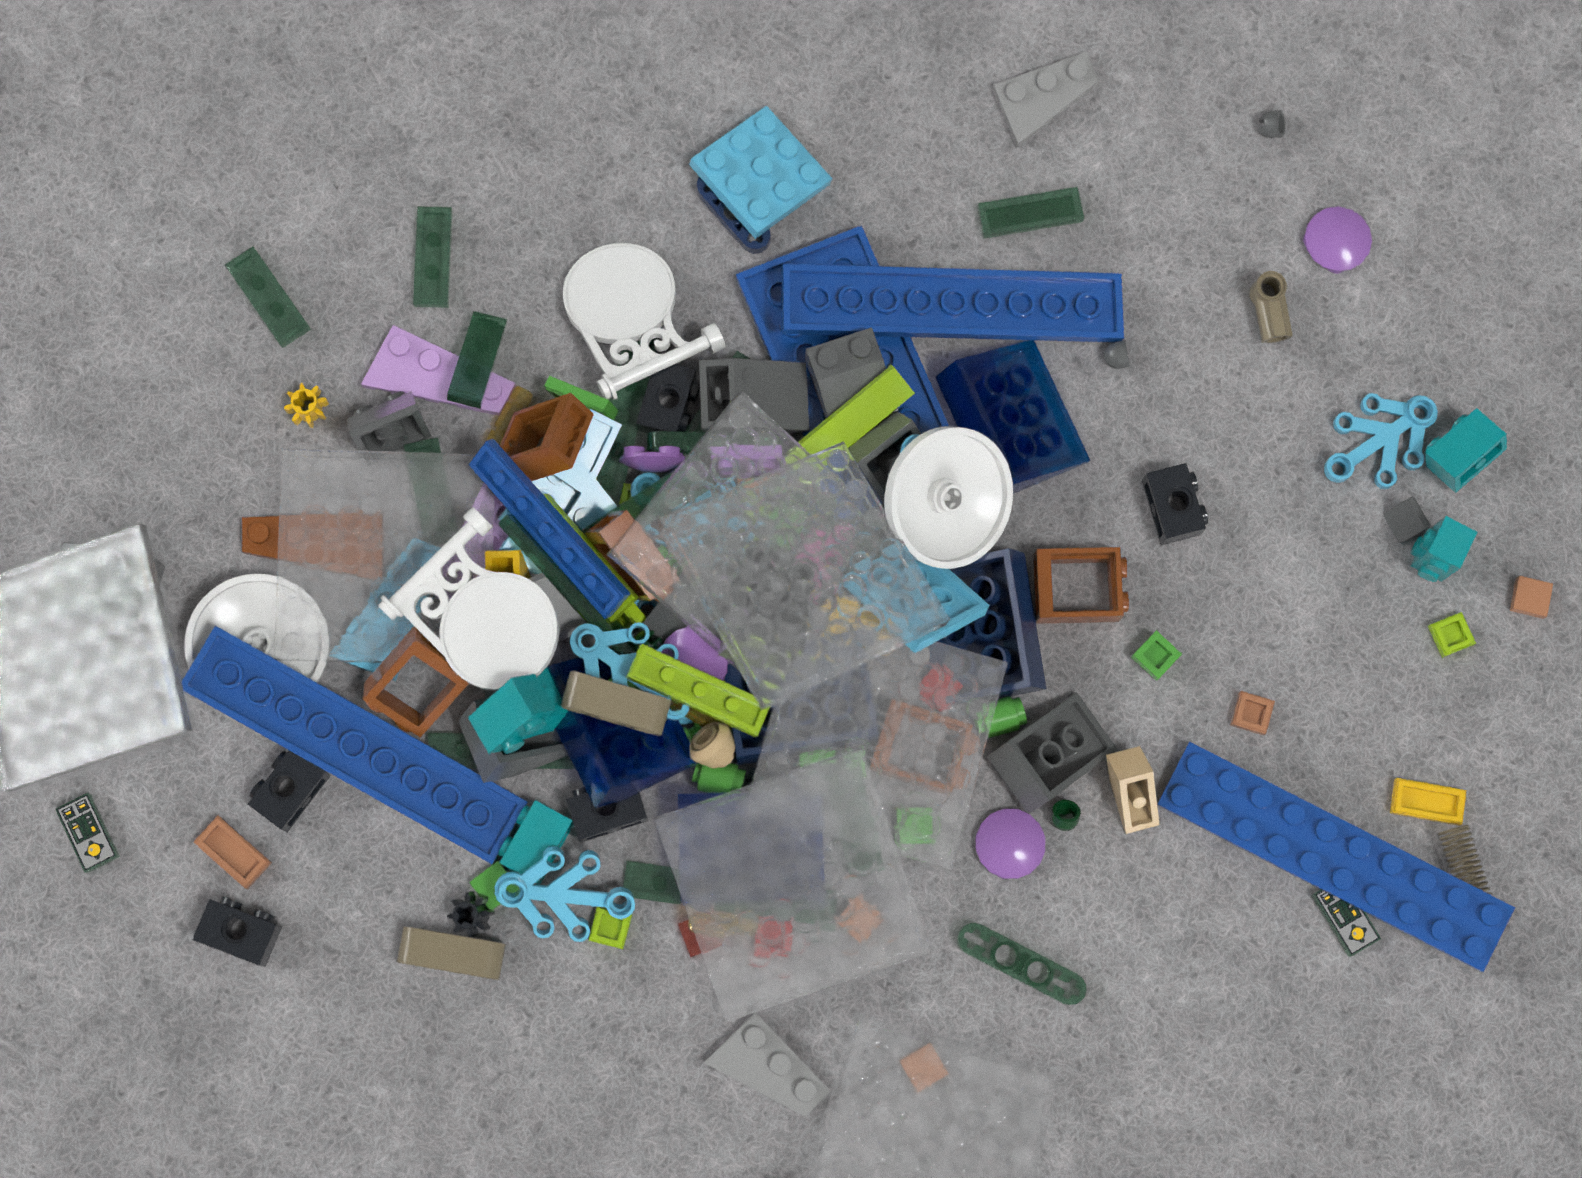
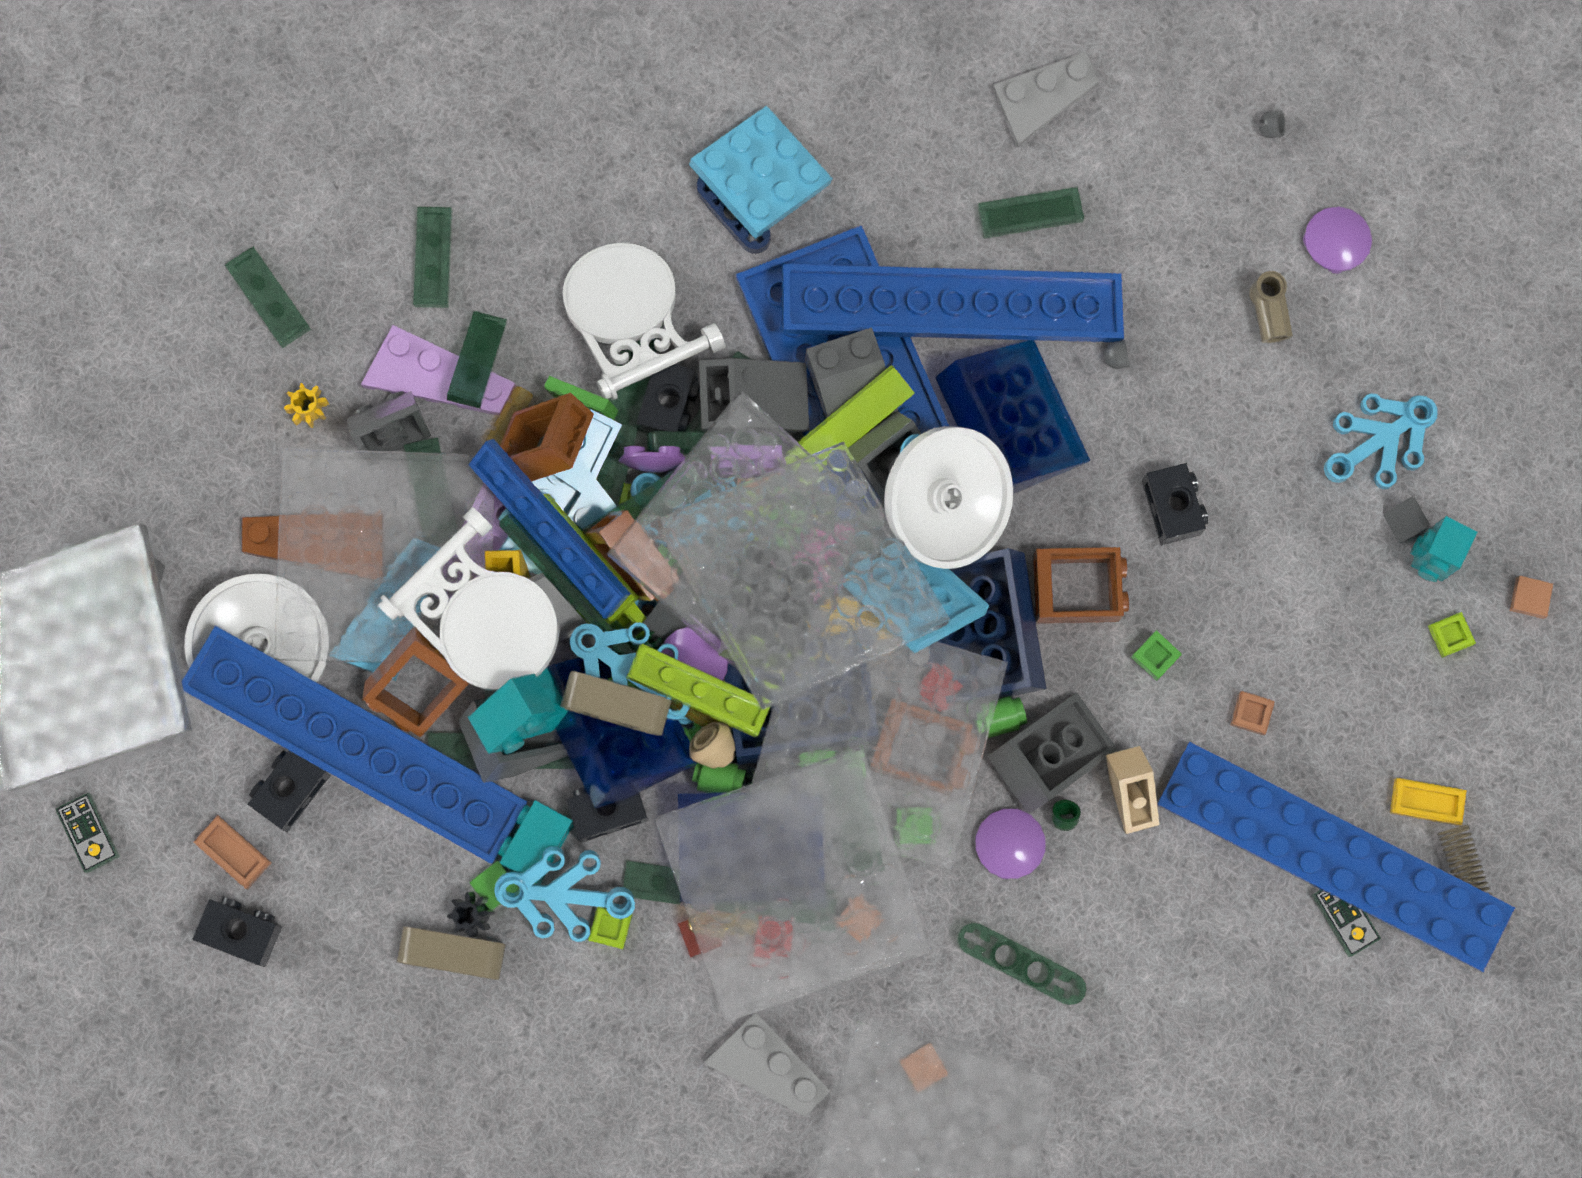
(1465, 449): teal brick -> none

